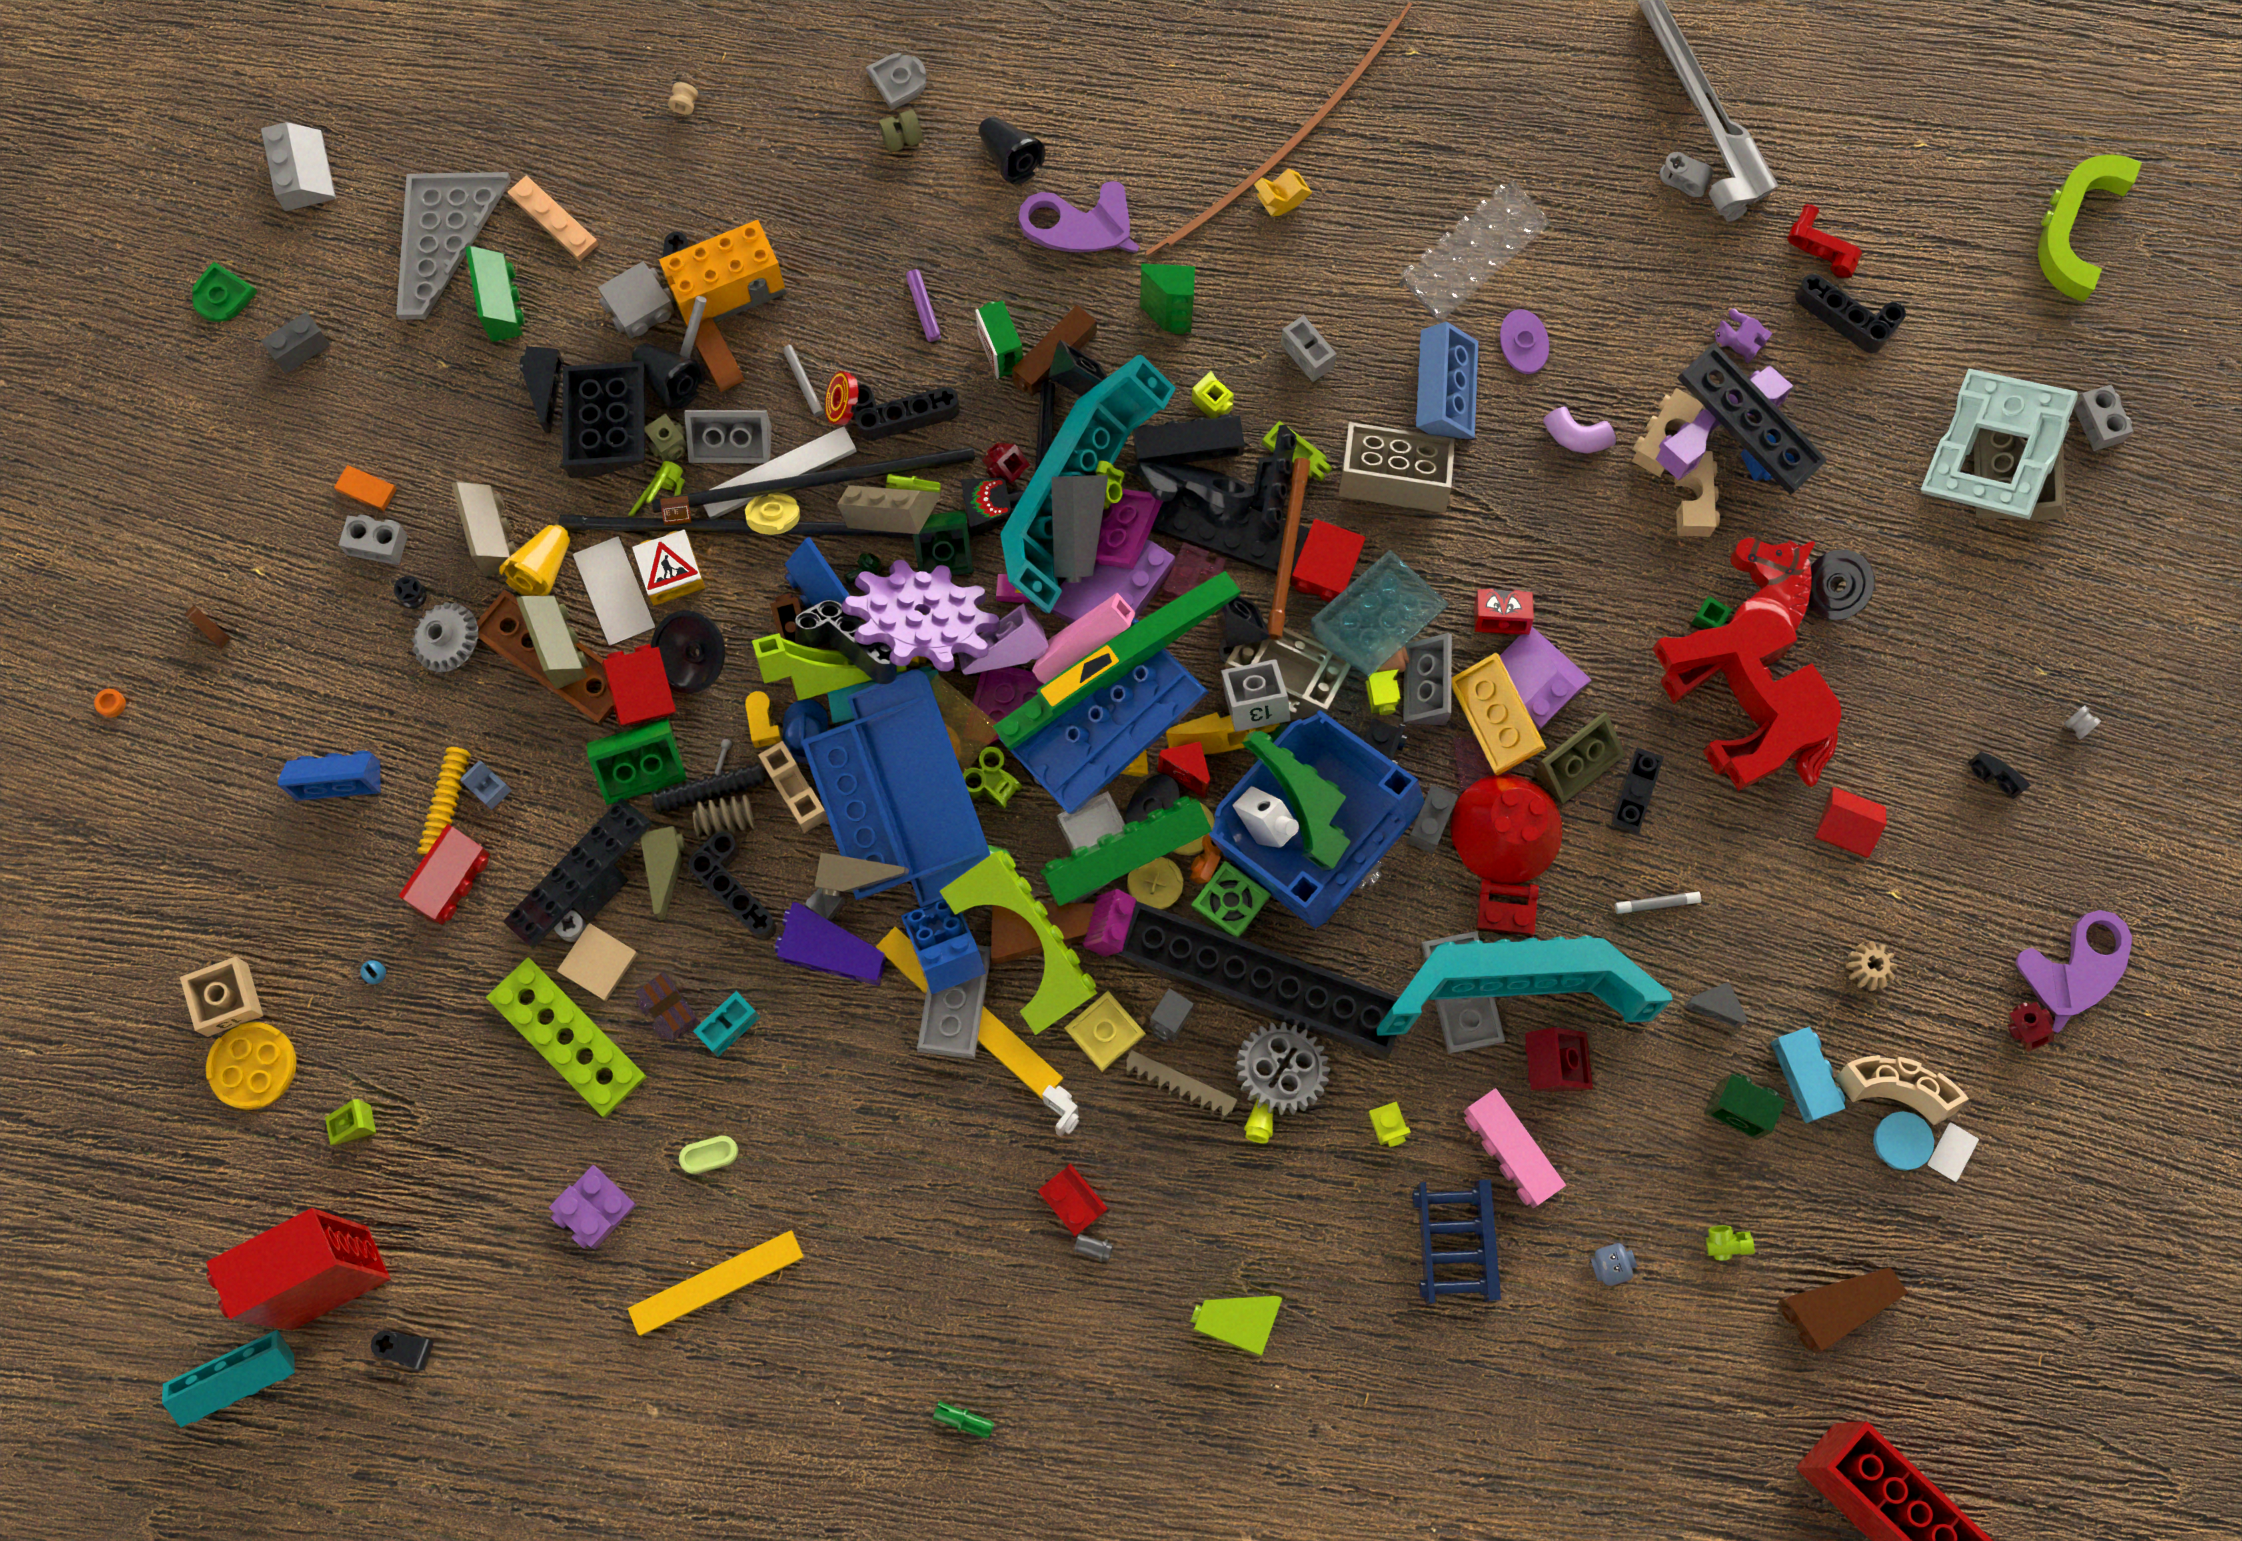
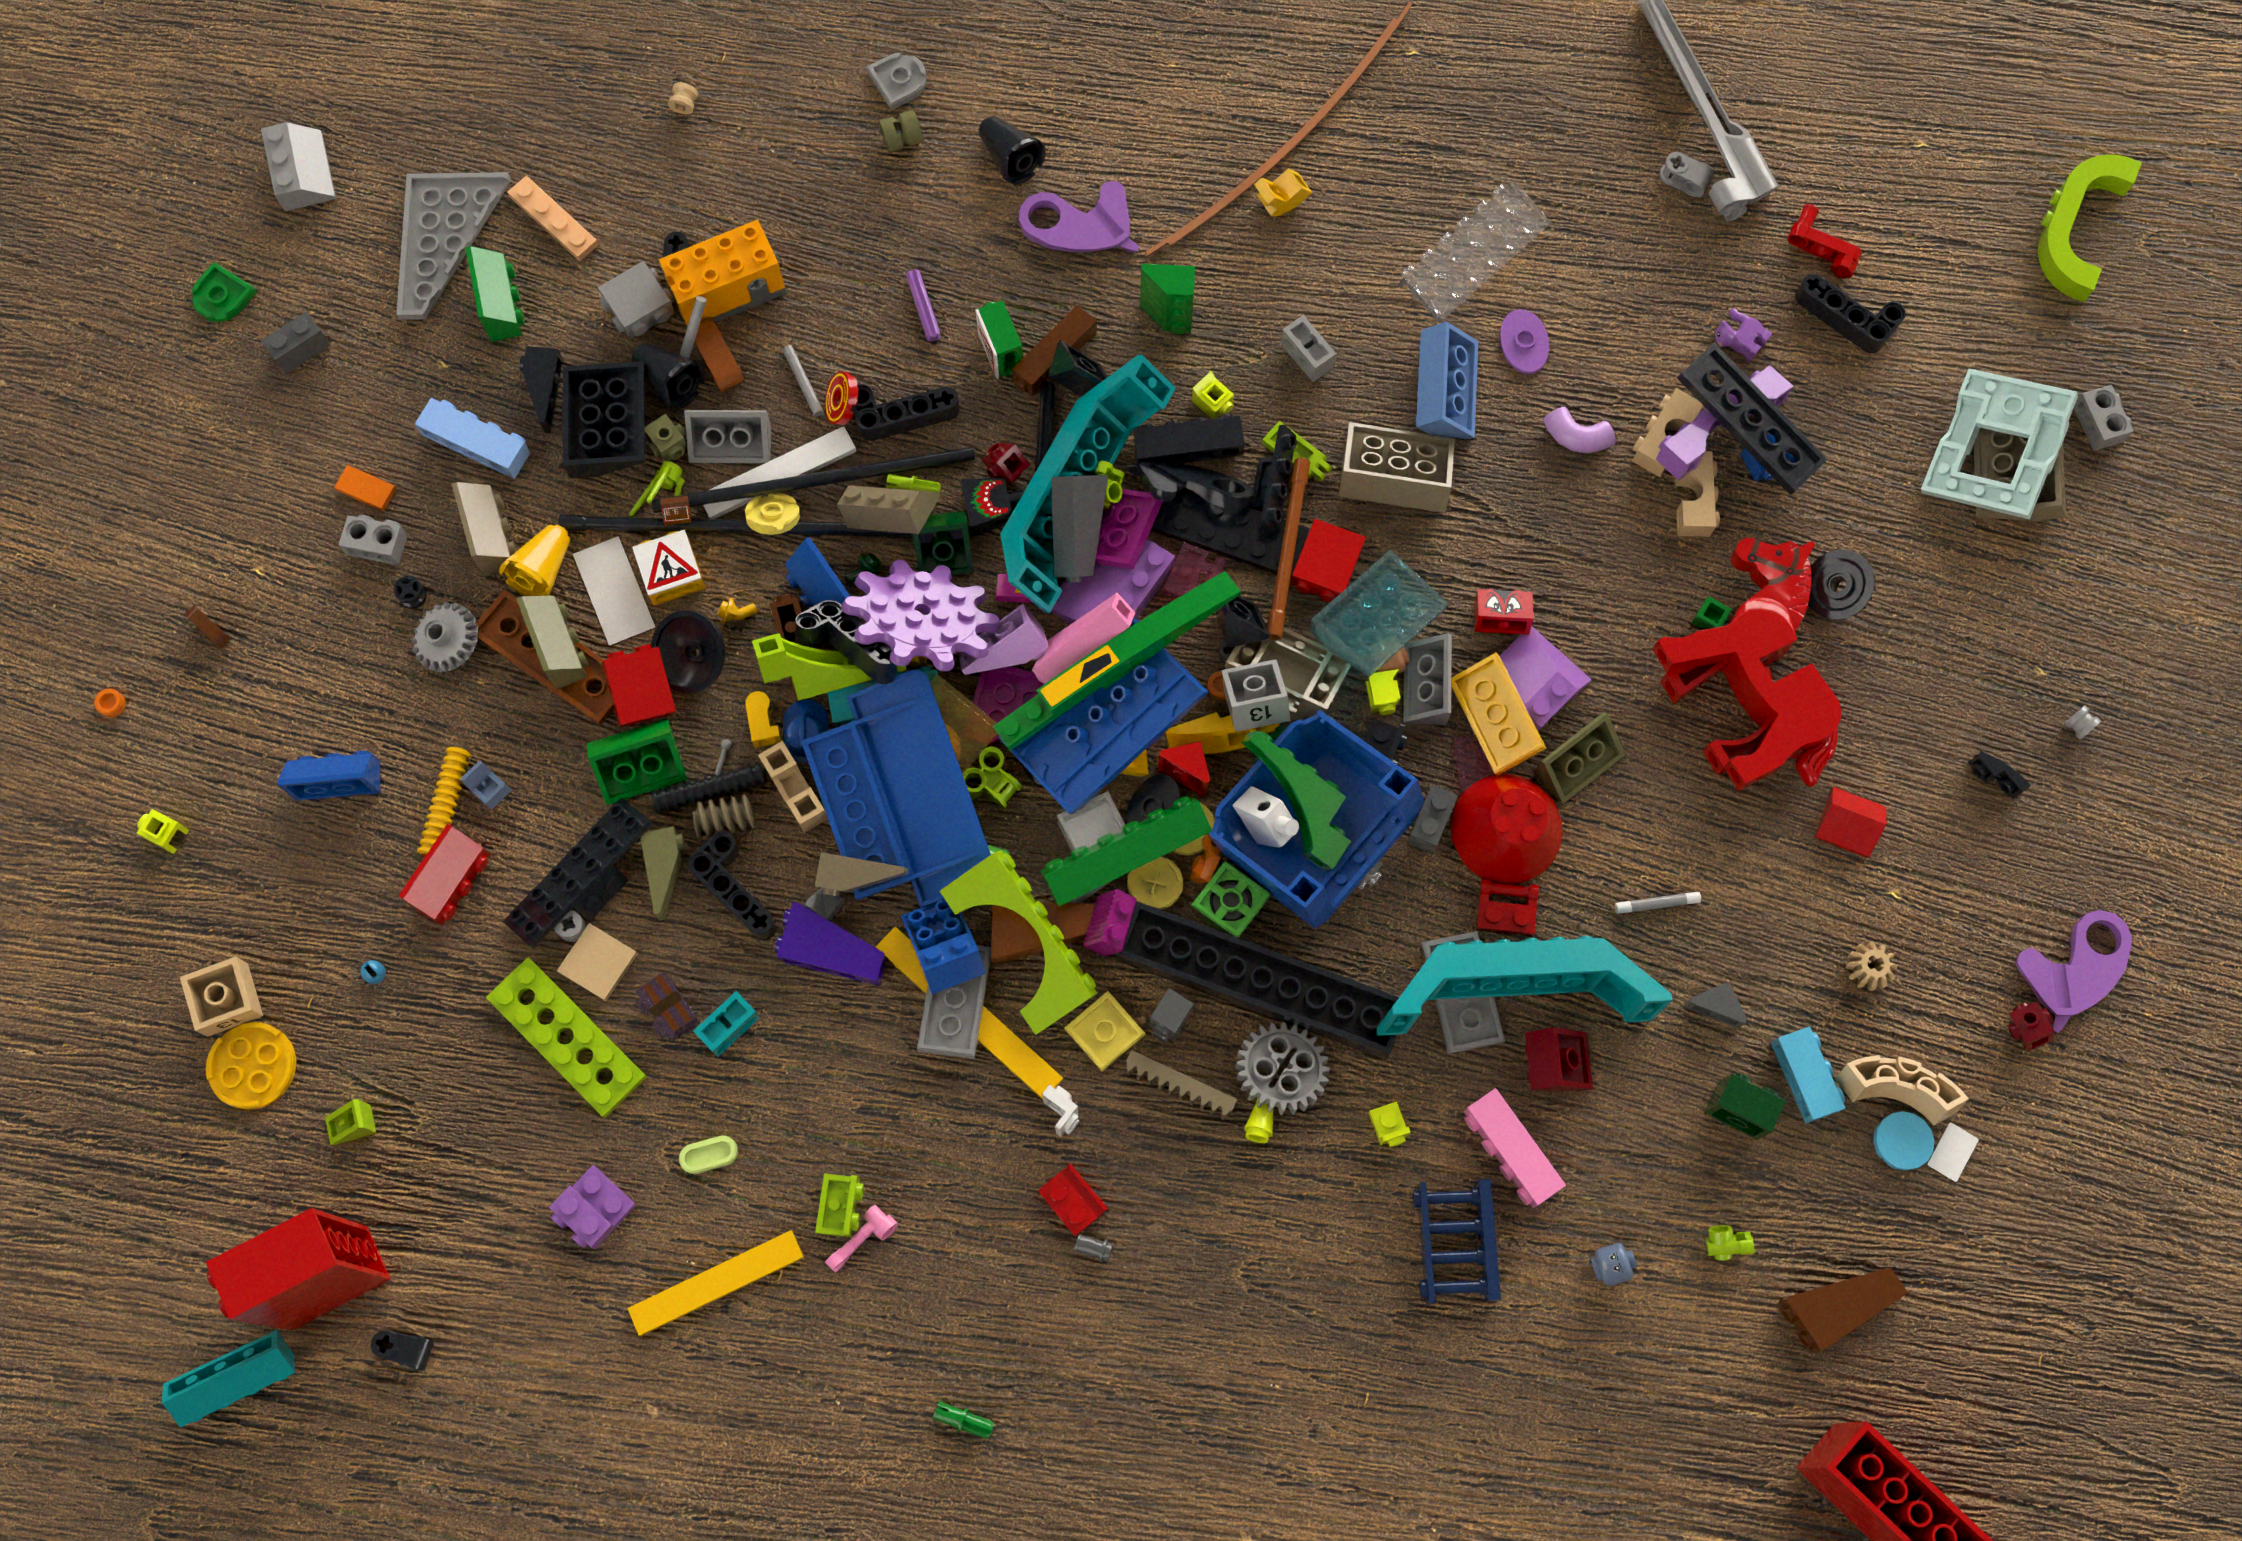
(150, 822): none -> neon yellow window
(473, 437): none -> light blue brick
(729, 611): none -> yellow plate
(838, 1205): none -> lime bracket
(876, 1223): none -> bright pink brick
(1215, 686): none -> orange tile
(1238, 1321): lime slope -> none
(1636, 790): black slope -> none

